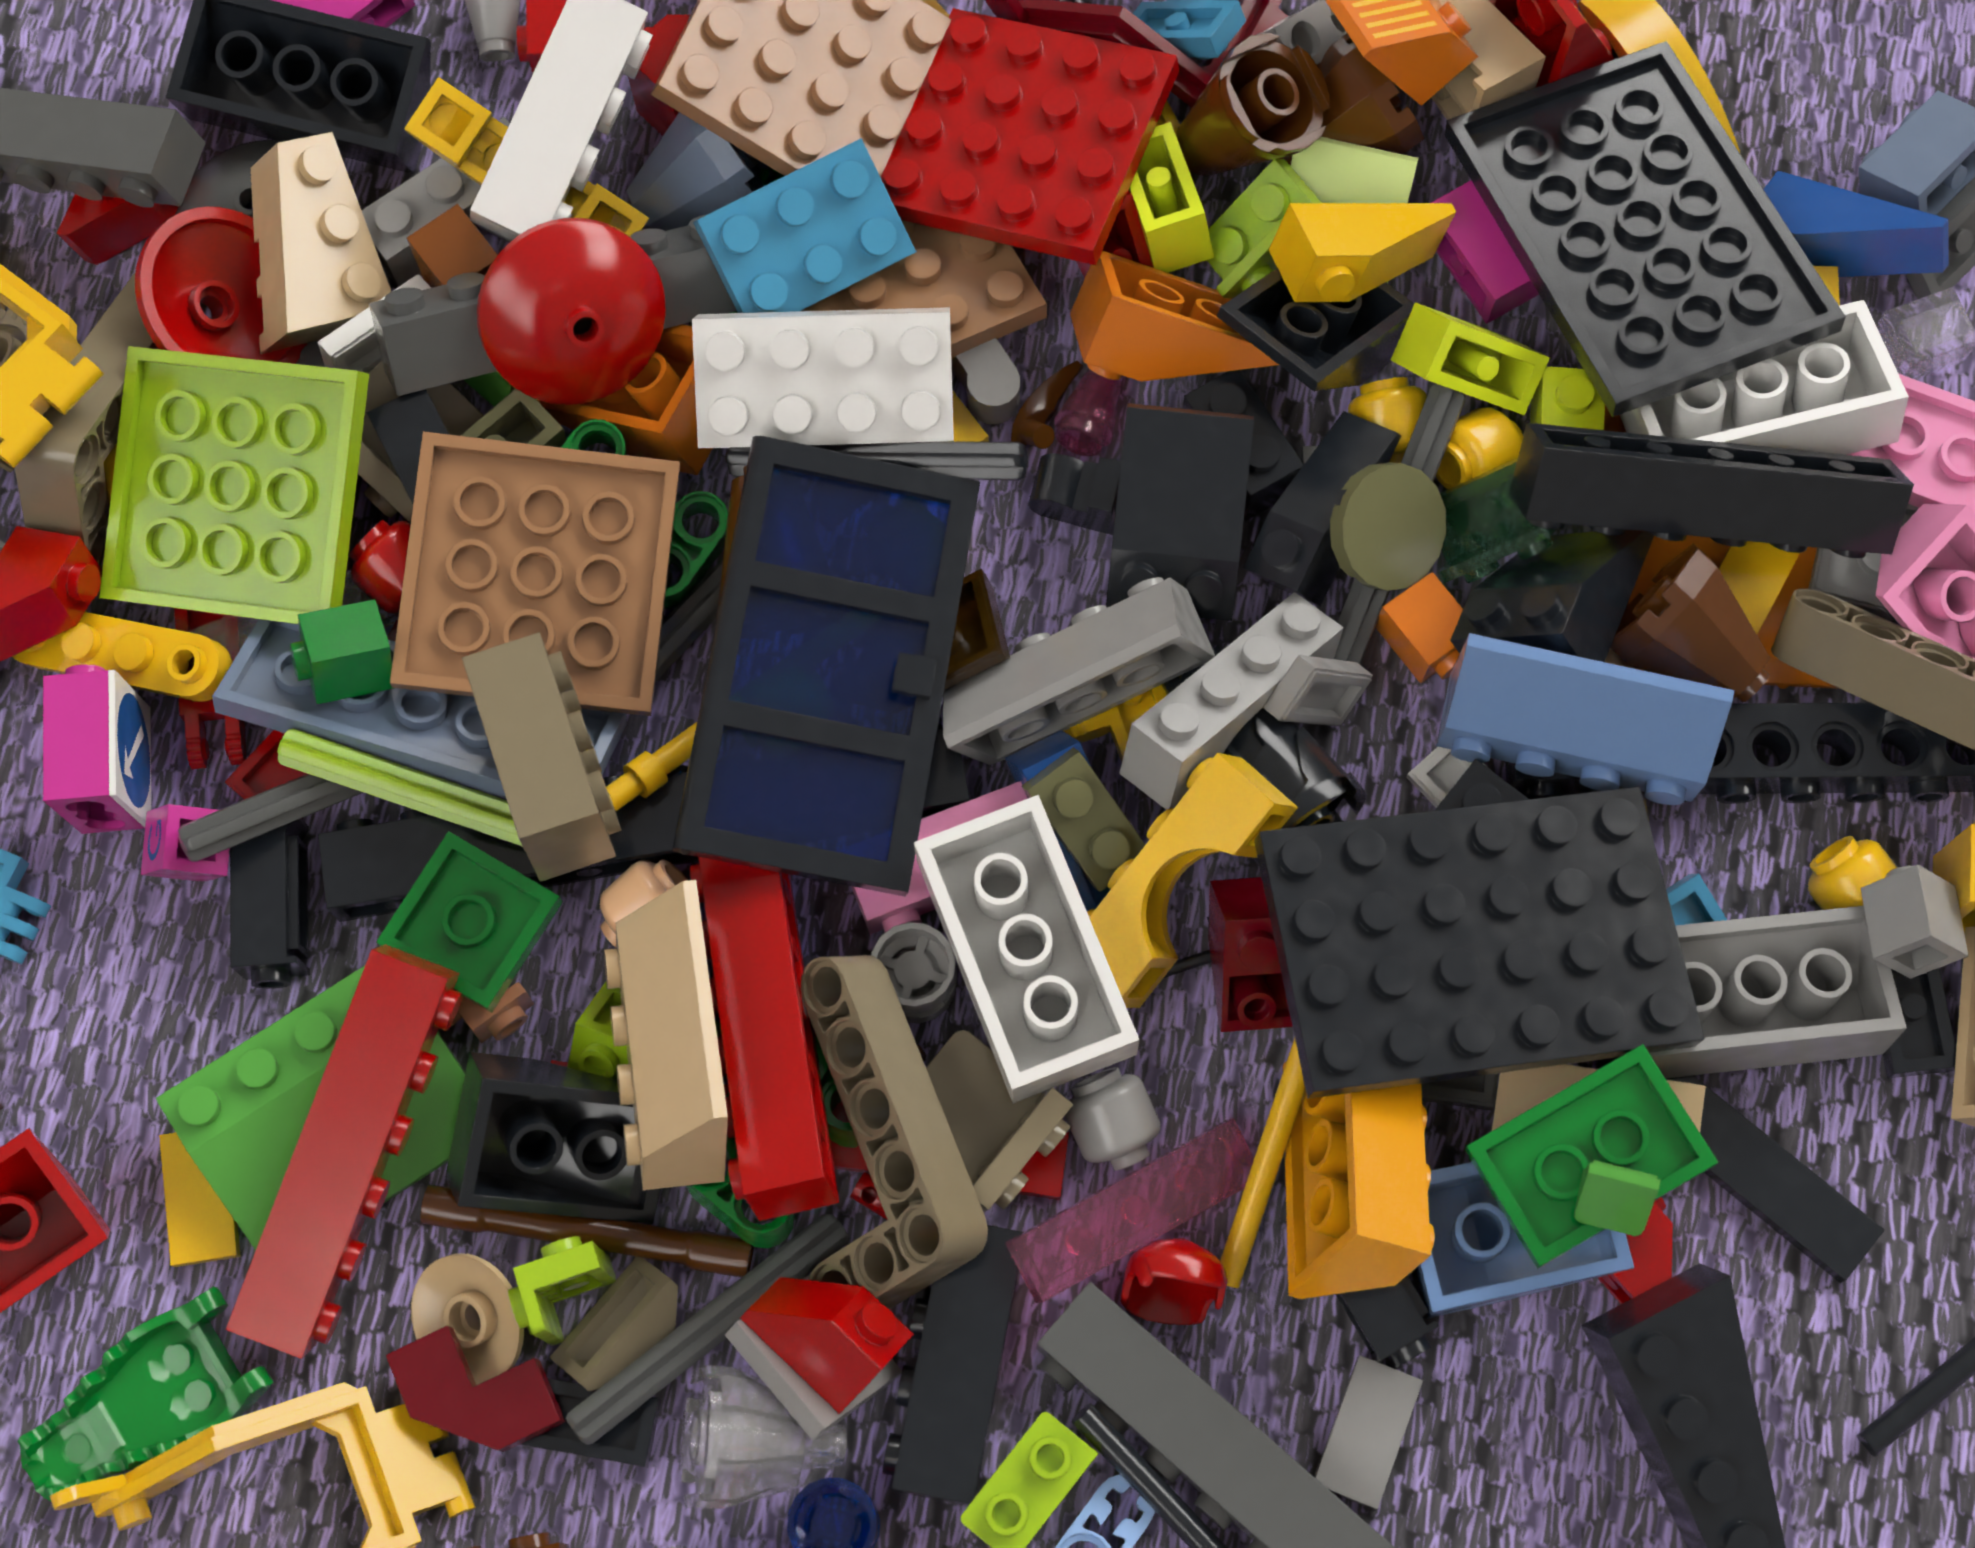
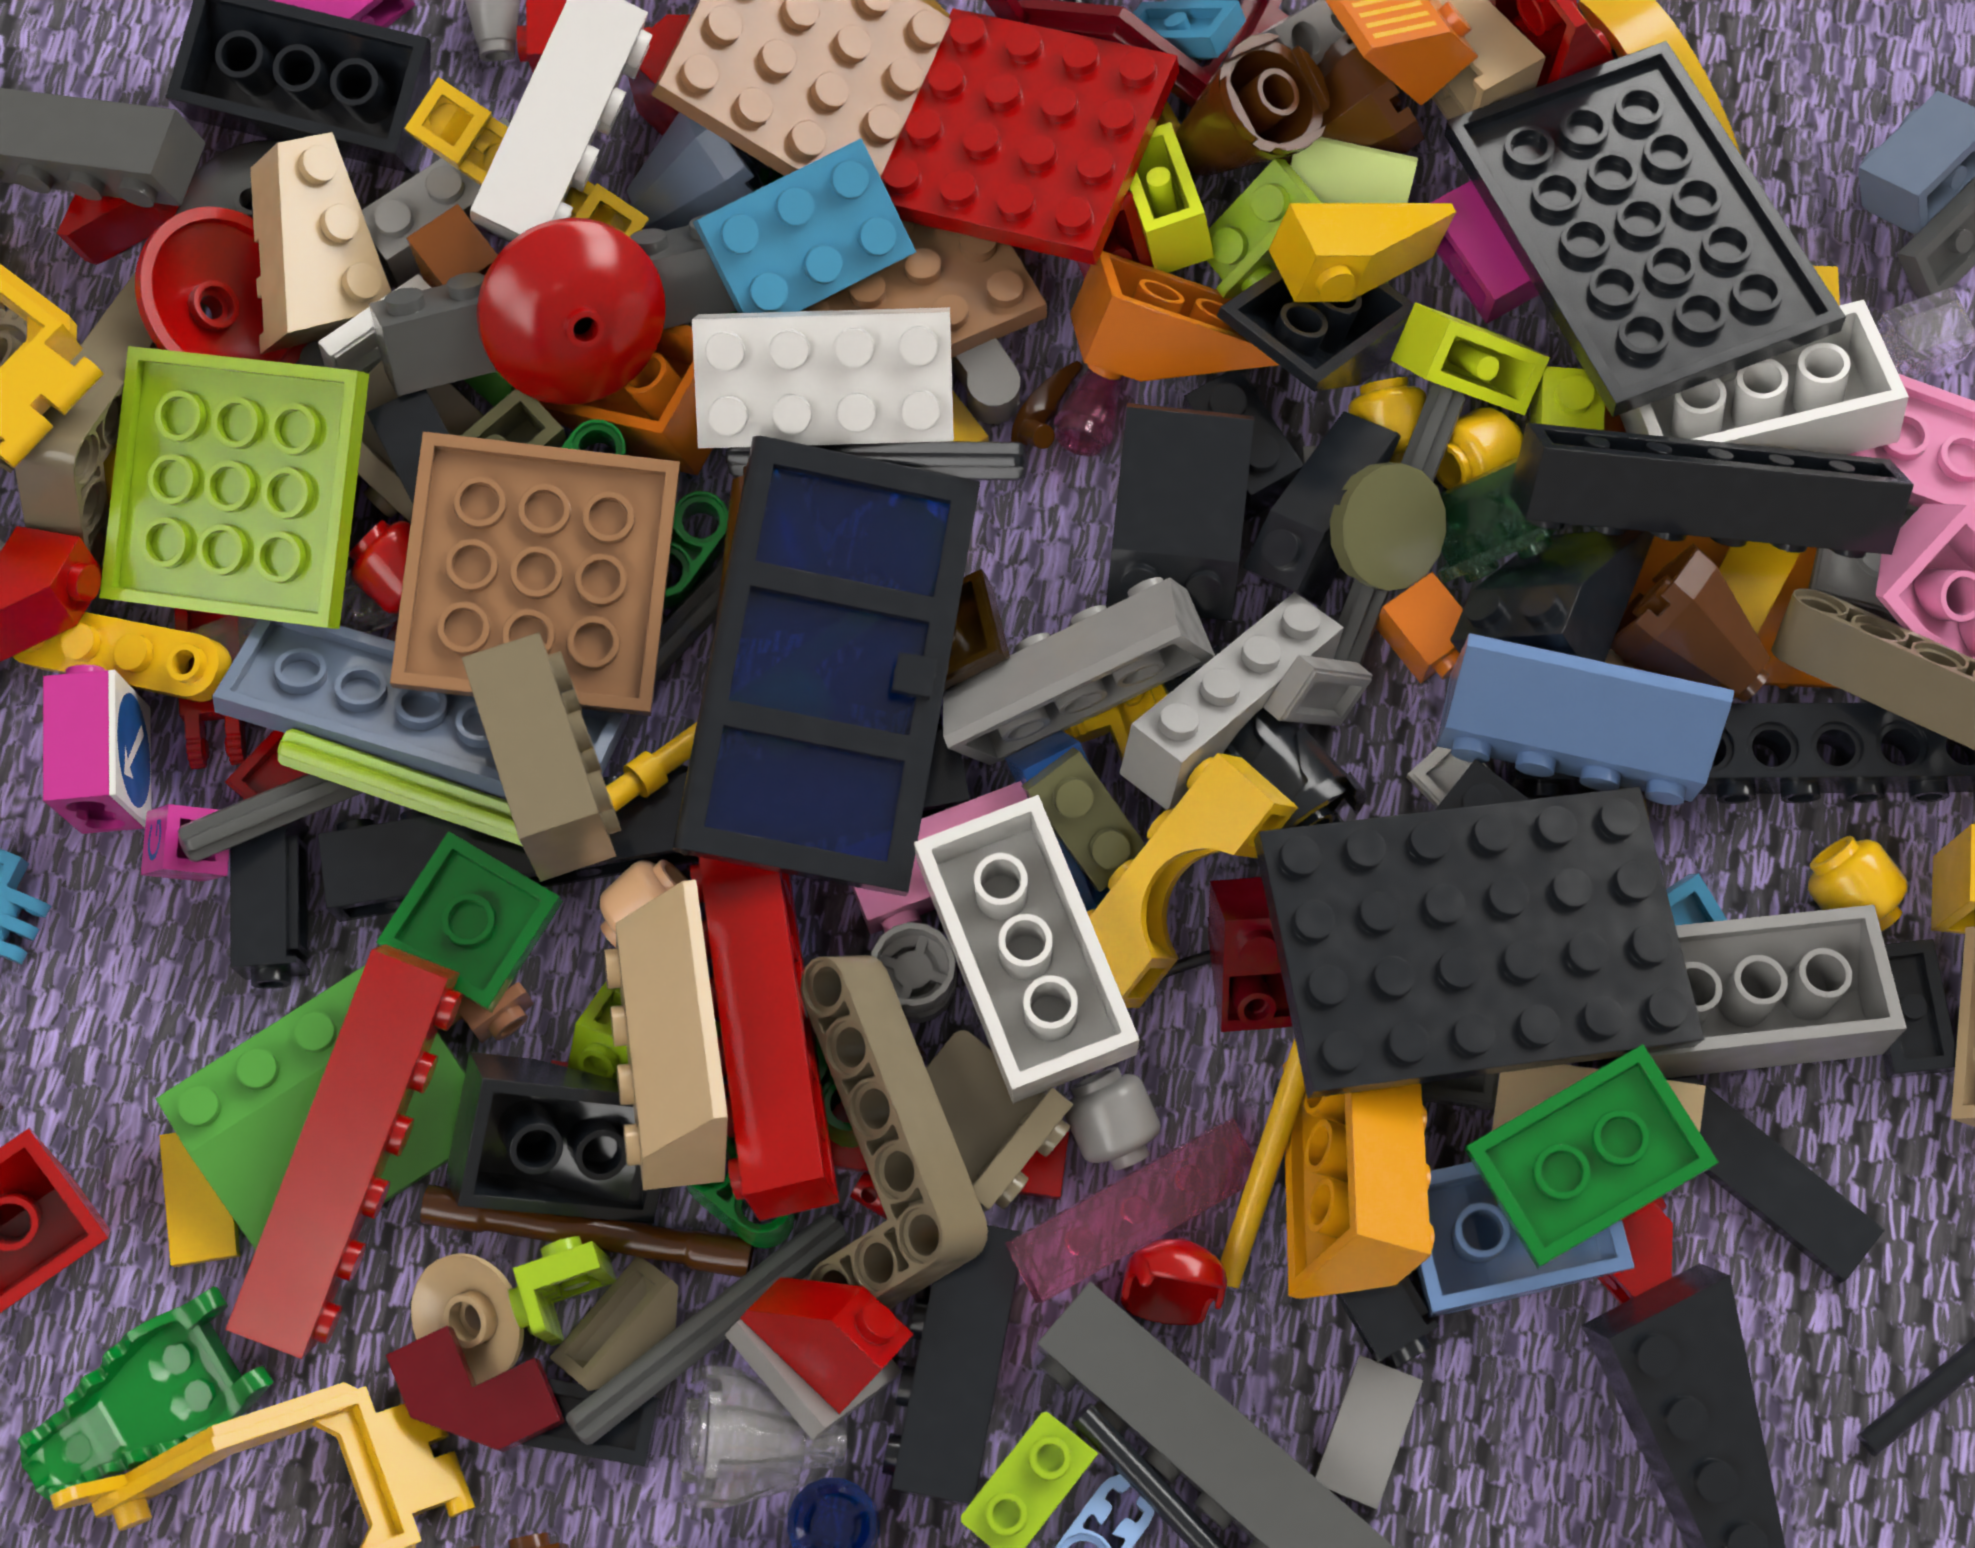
(343, 652): green brick -> none
(1077, 491): black leg -> none
(1615, 1198): bright green slope -> none
(1857, 230): blue slope -> none
(1914, 921): light grey brick -> none

